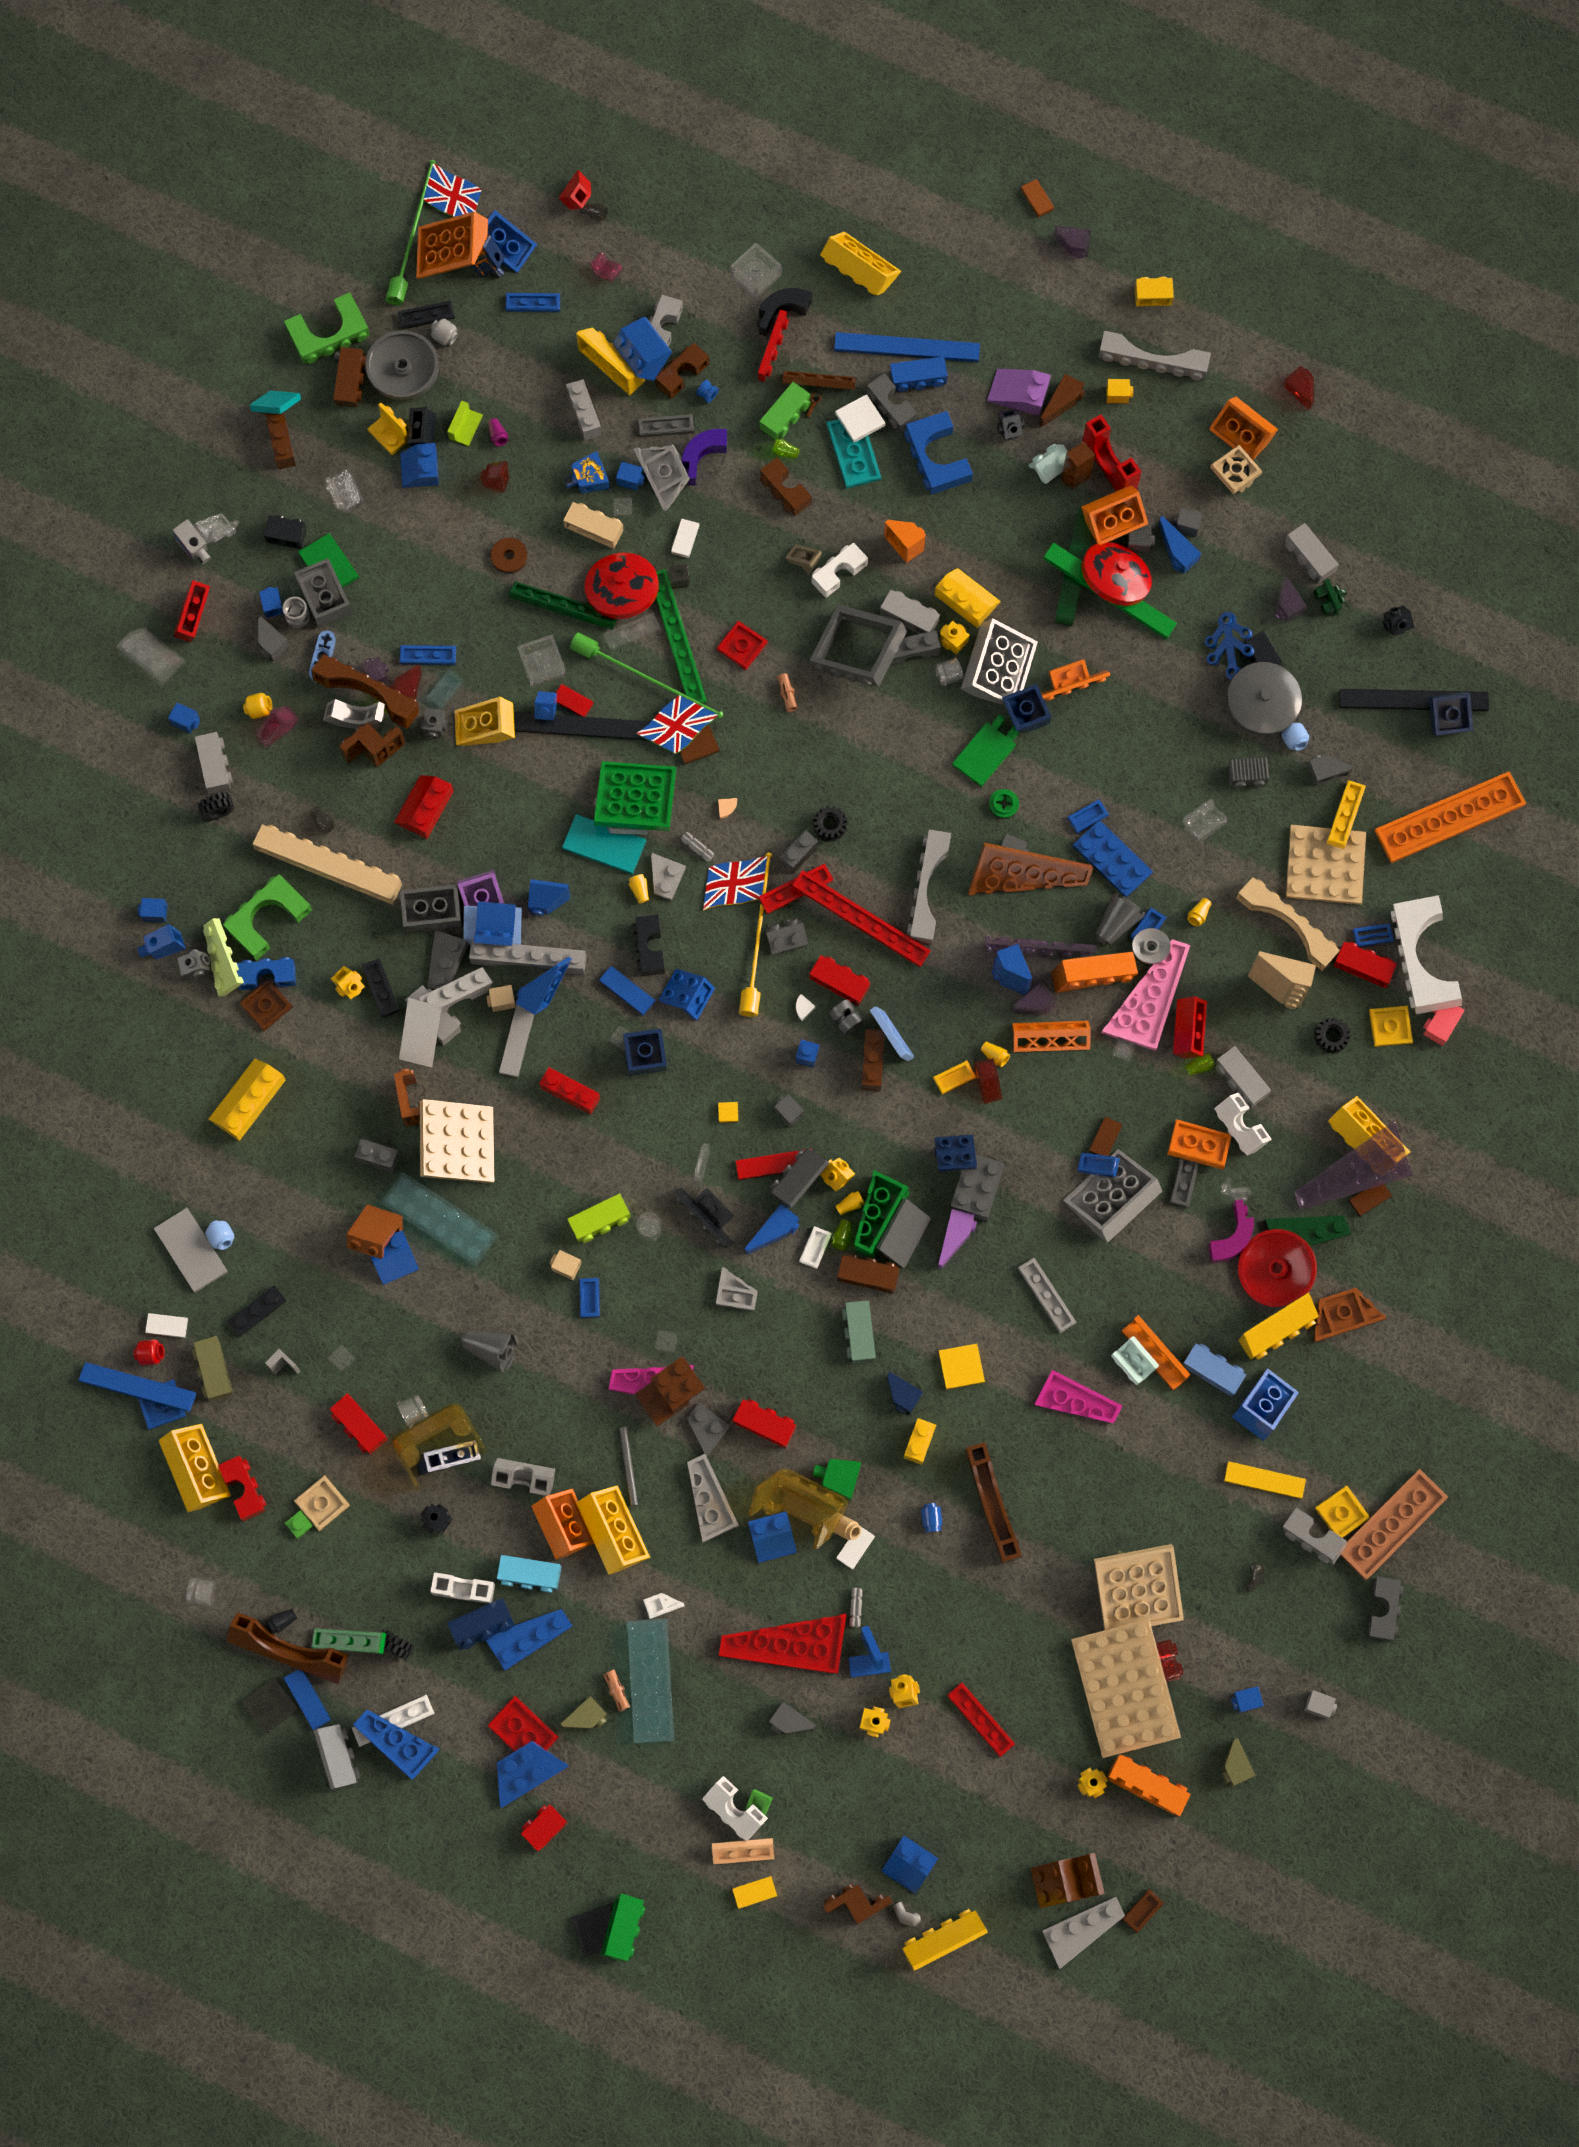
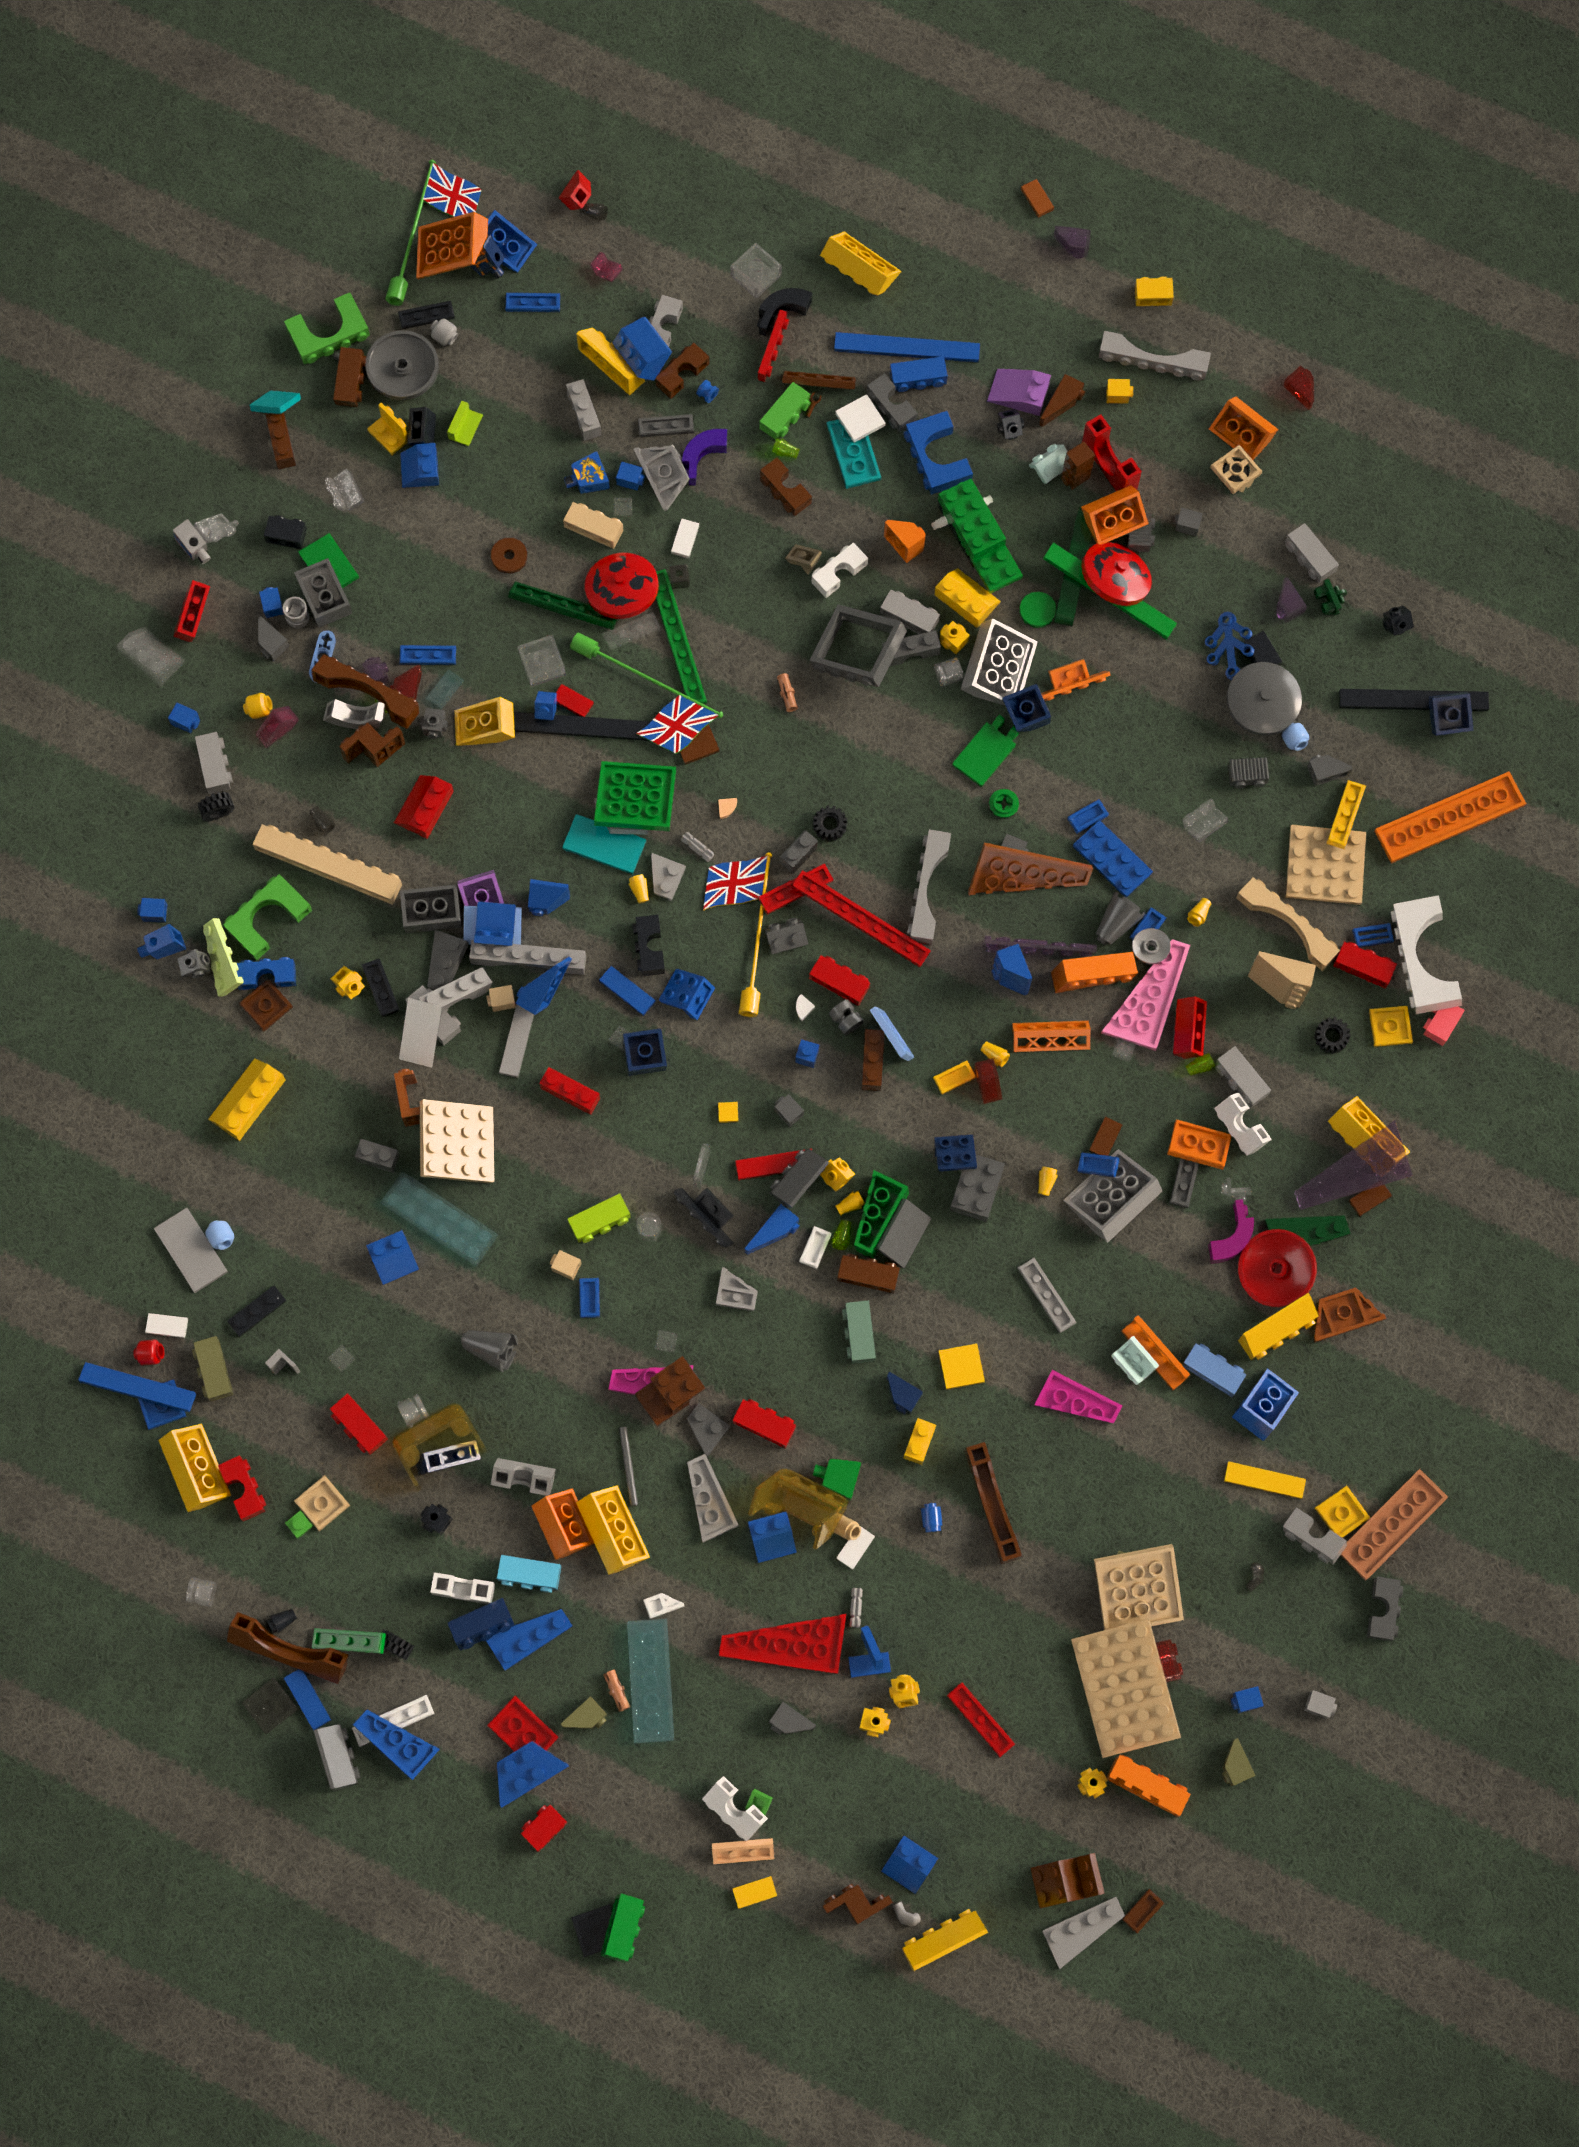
(373, 1231): dark orange panel -> none
(496, 476): clear red slope -> none
(497, 432): magenta cone -> none
(742, 645): red tile -> none
(957, 1233): medium lavender slope -> none
(978, 534): none -> green piece
(1036, 1002): slope -> none
(1037, 609): none -> green tile
(1047, 1178): none -> yellow cone
(1180, 550): blue slope -> none

